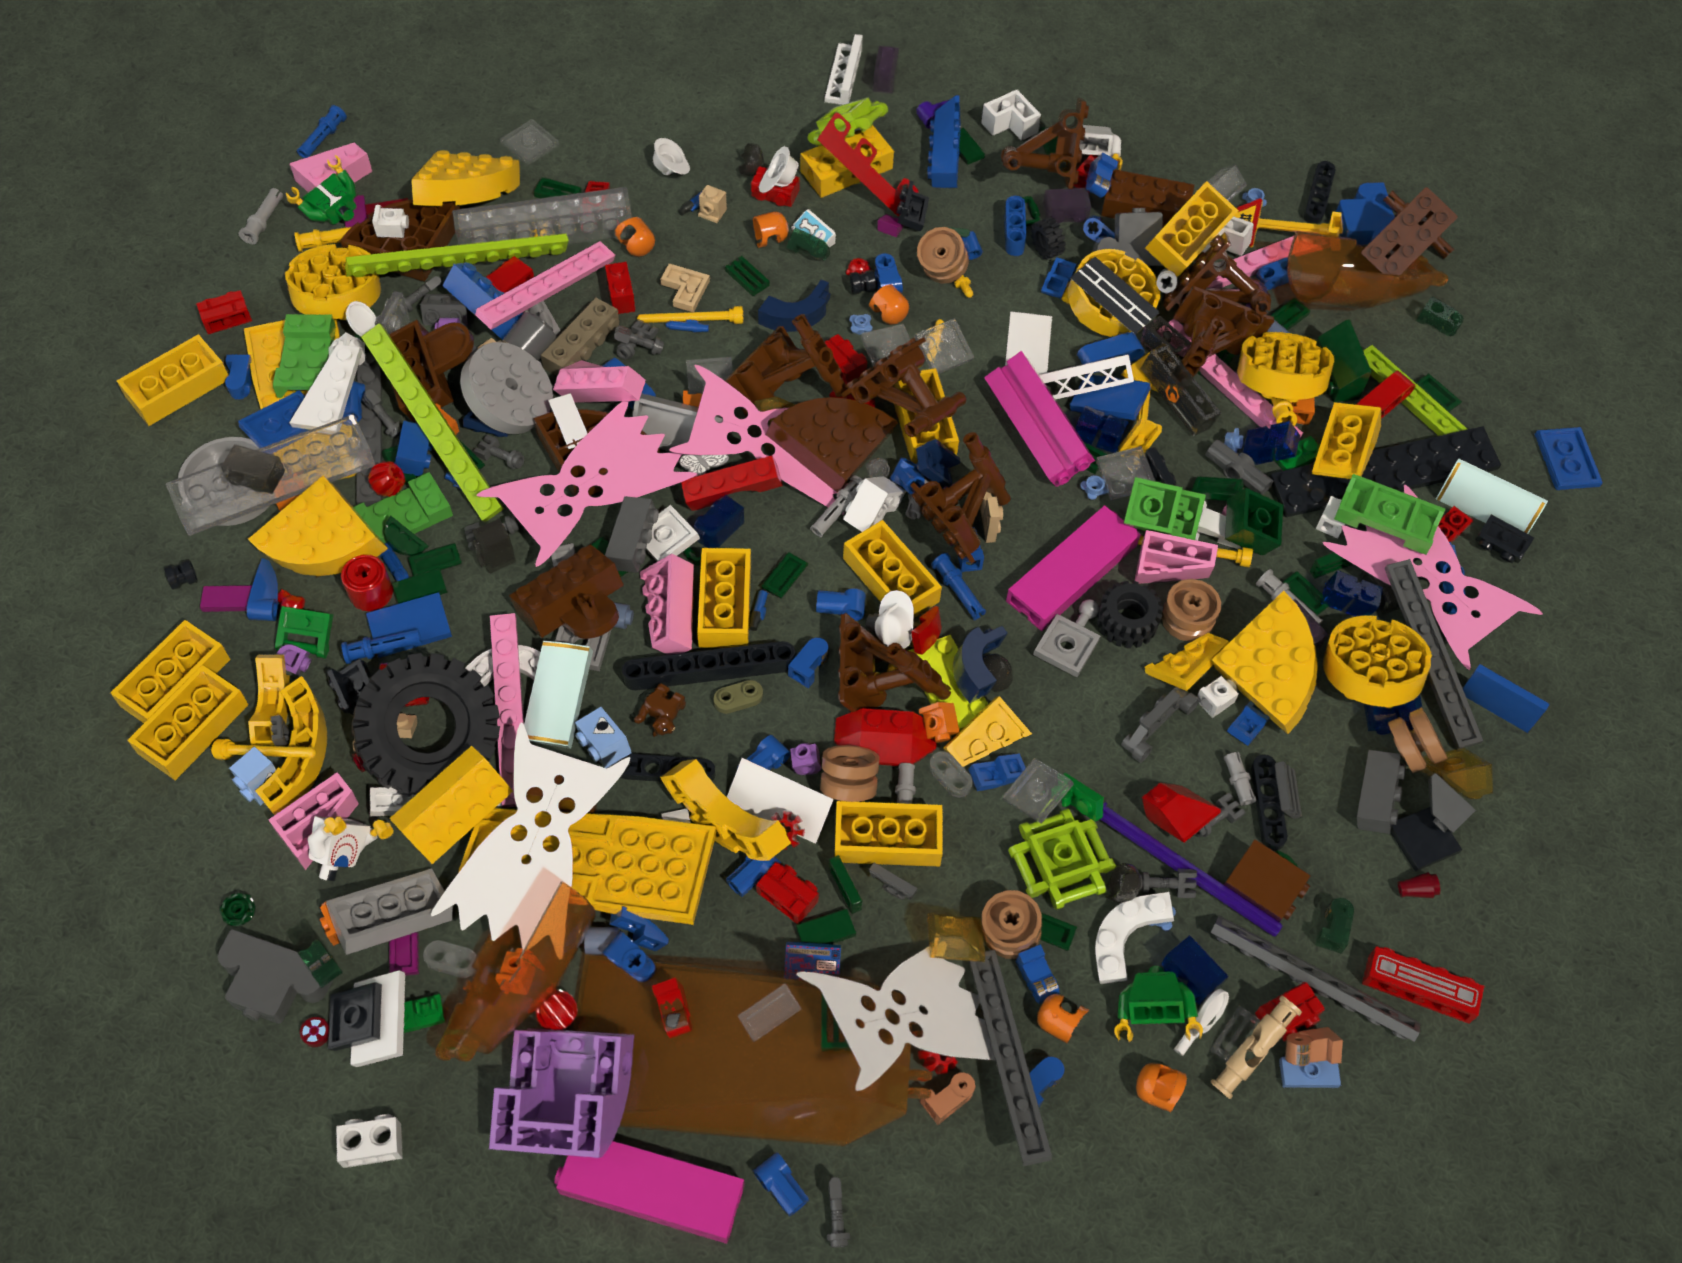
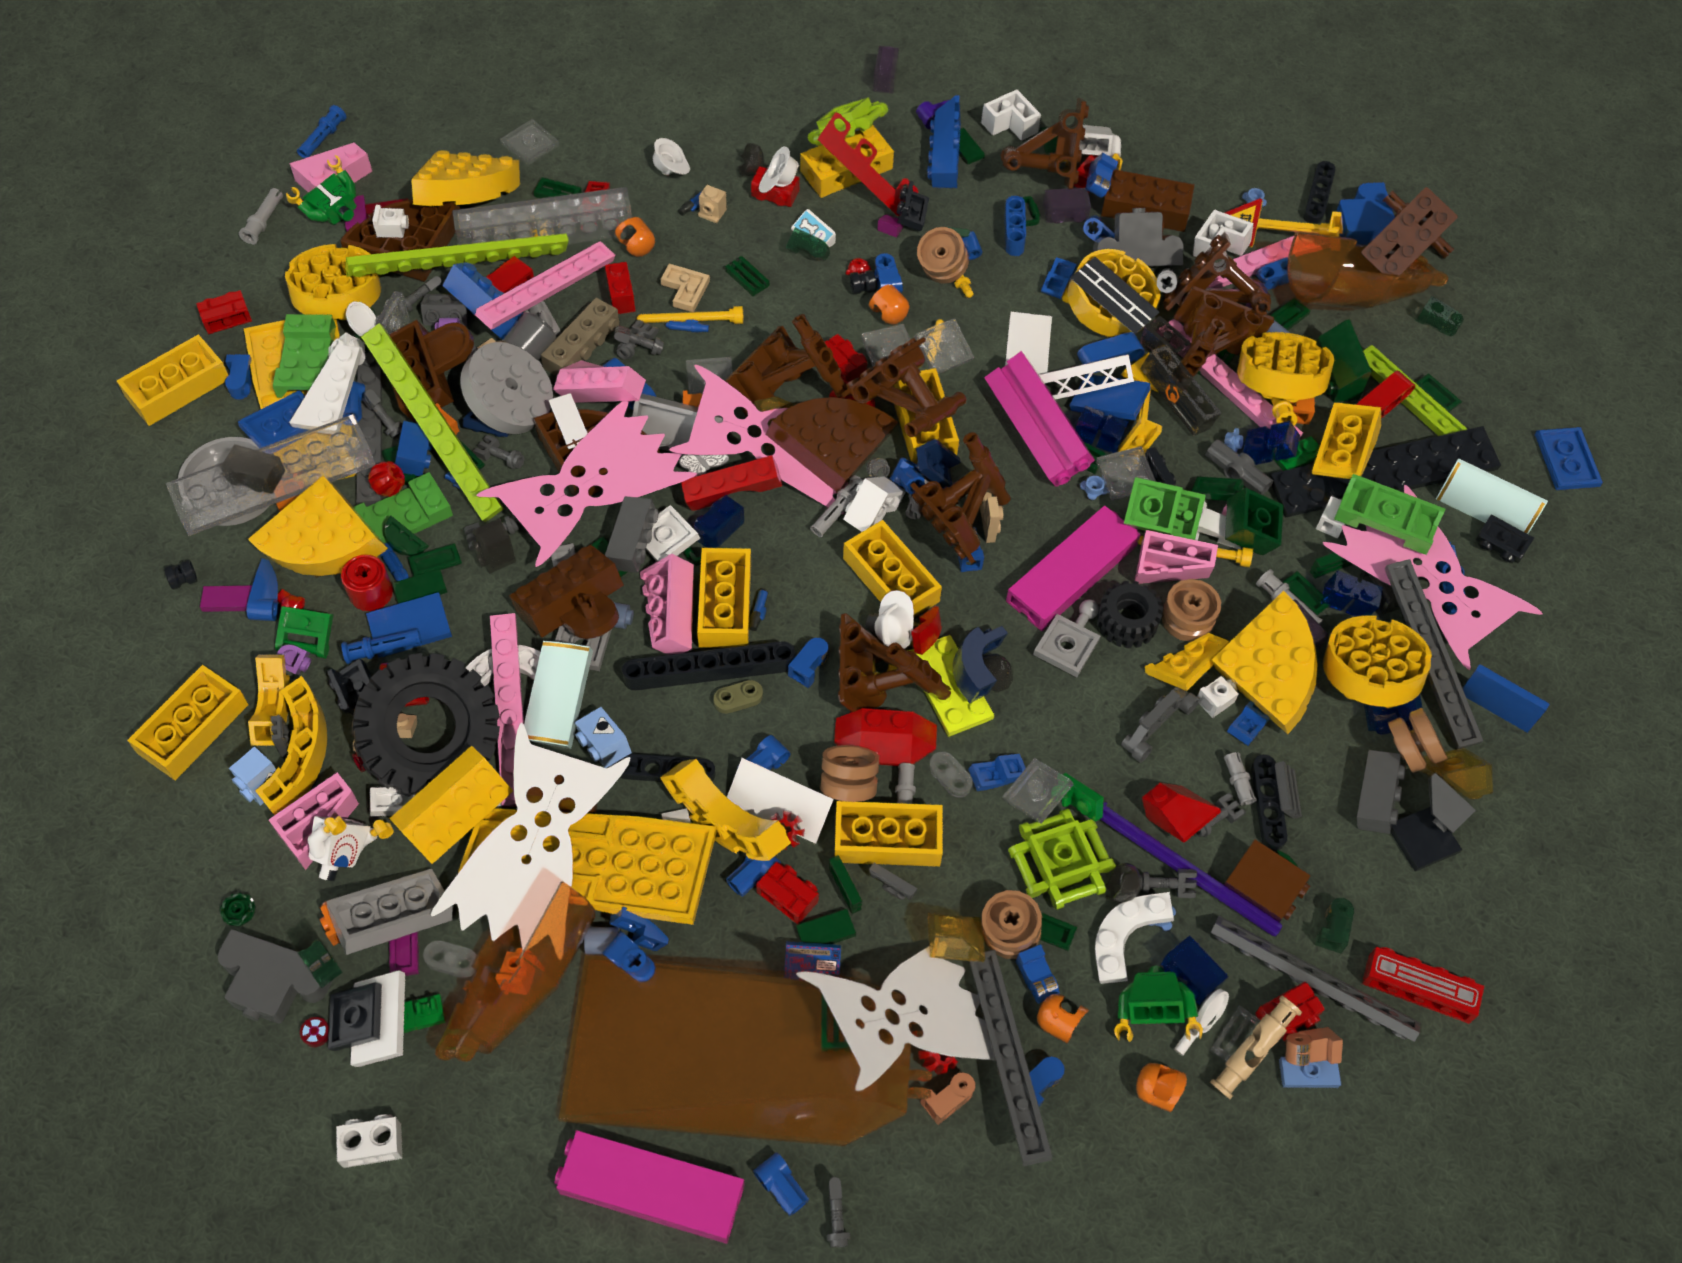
(168, 670): yellow brick -> none
(225, 749): yellow piece -> none
(319, 238): yellow pin -> none
(557, 1011): red piece -> none
(563, 1092): medium lavender slope -> none
(663, 709): reddish brown animal -> none
(673, 1007): red leg -> none
(768, 225): orange helmet -> none
(769, 1012): clear tile -> none
(780, 313): dark blue arch -> none
(785, 575): dark green tile -> none
(806, 759): medium lavender plate -> none
(848, 74): white fence -> none
(849, 602): blue piece -> none
(860, 323): medium blue plate -> none
(940, 721): orange brick -> none
(953, 578): blue pin -> none
(988, 731): yellow wing -> none
(1048, 238): black tyre -> none
(1191, 229): yellow brick -> none
(1228, 182): clear brick -> none
(1420, 886): dark red cone -> none
(1454, 523): red slope -> none

